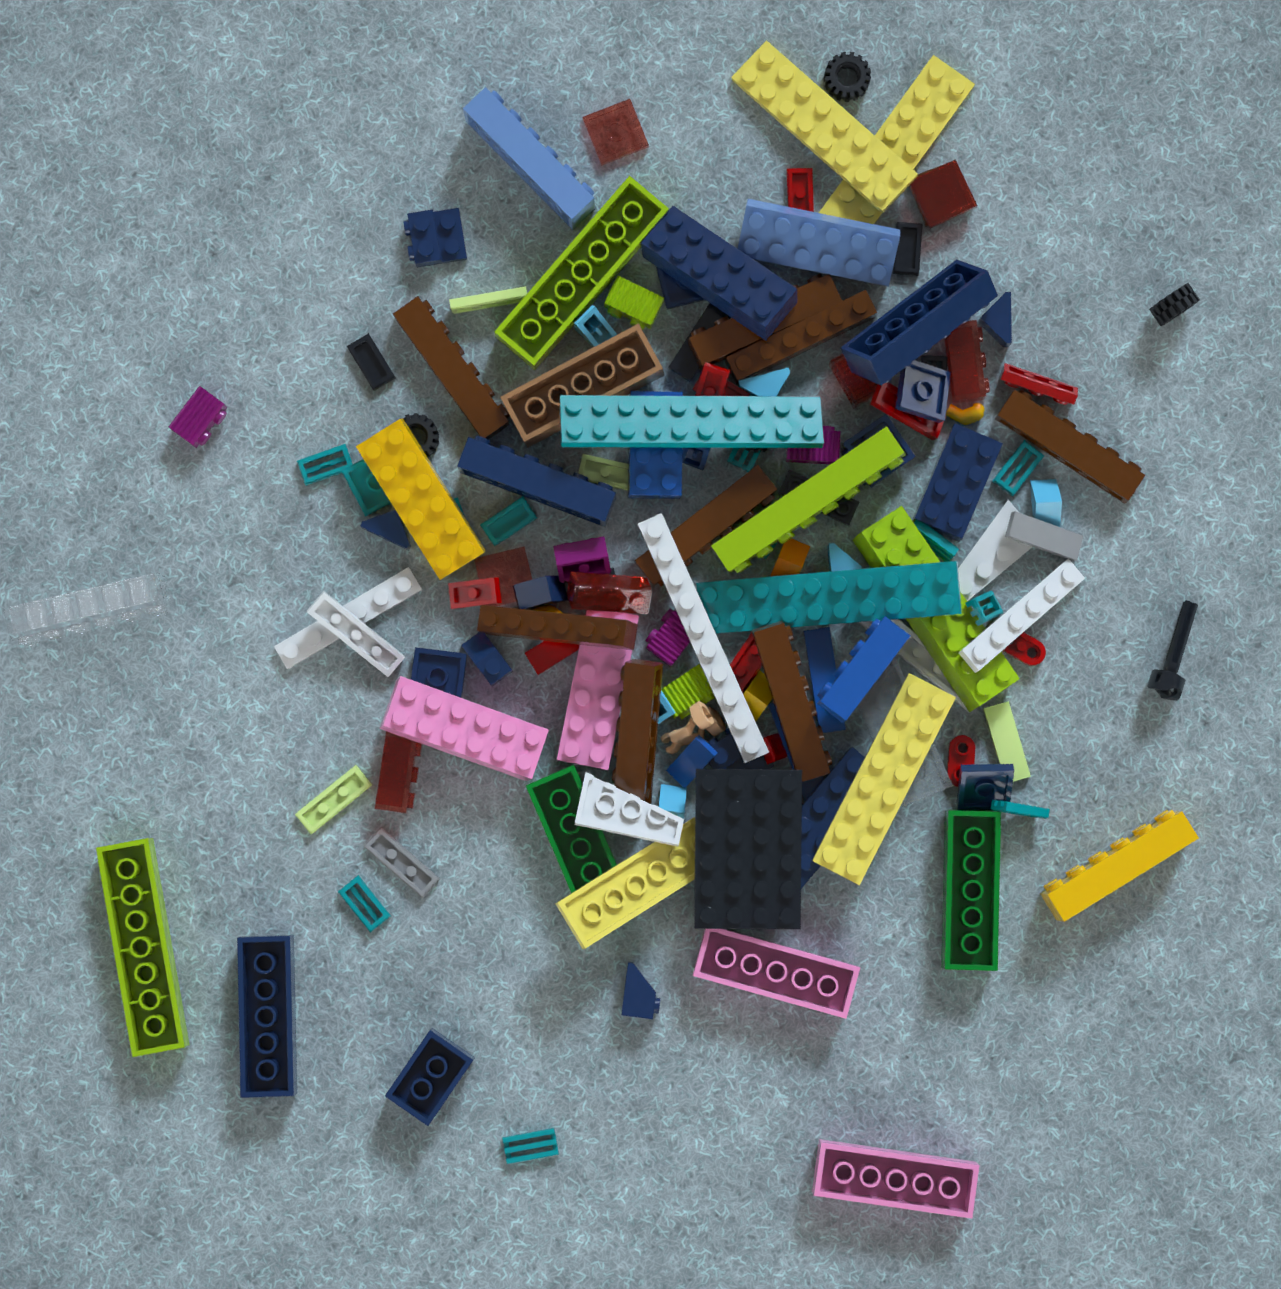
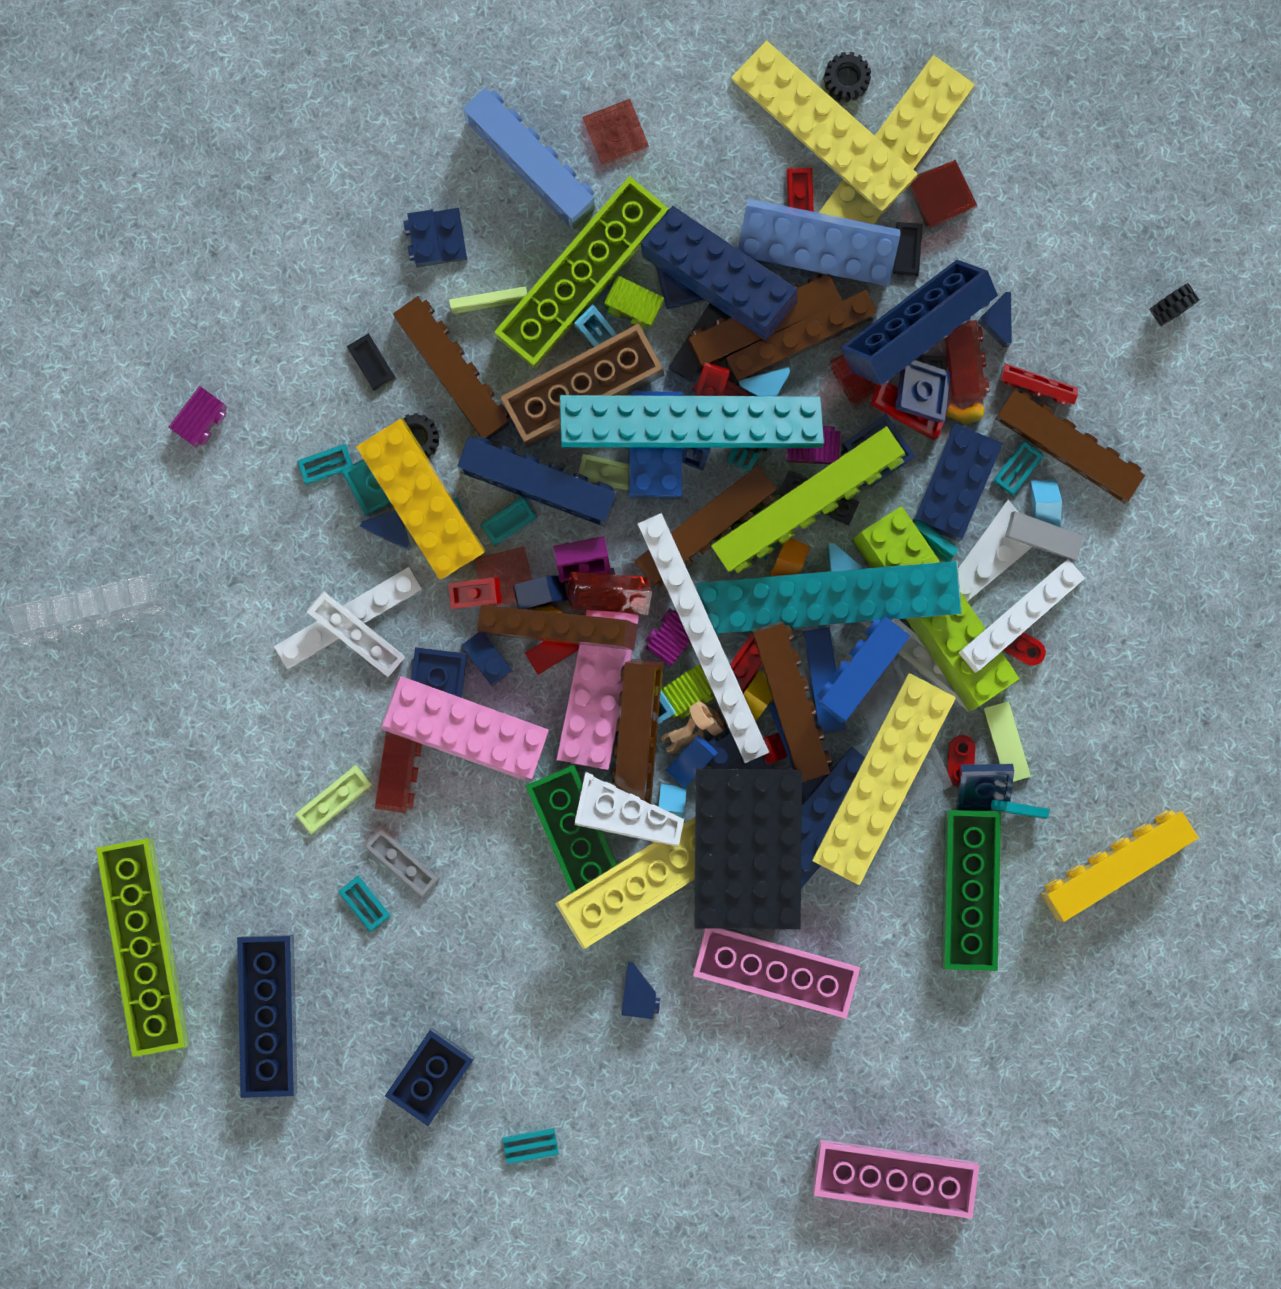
(979, 611): teal tile -> none
(1165, 680): black piece -> none

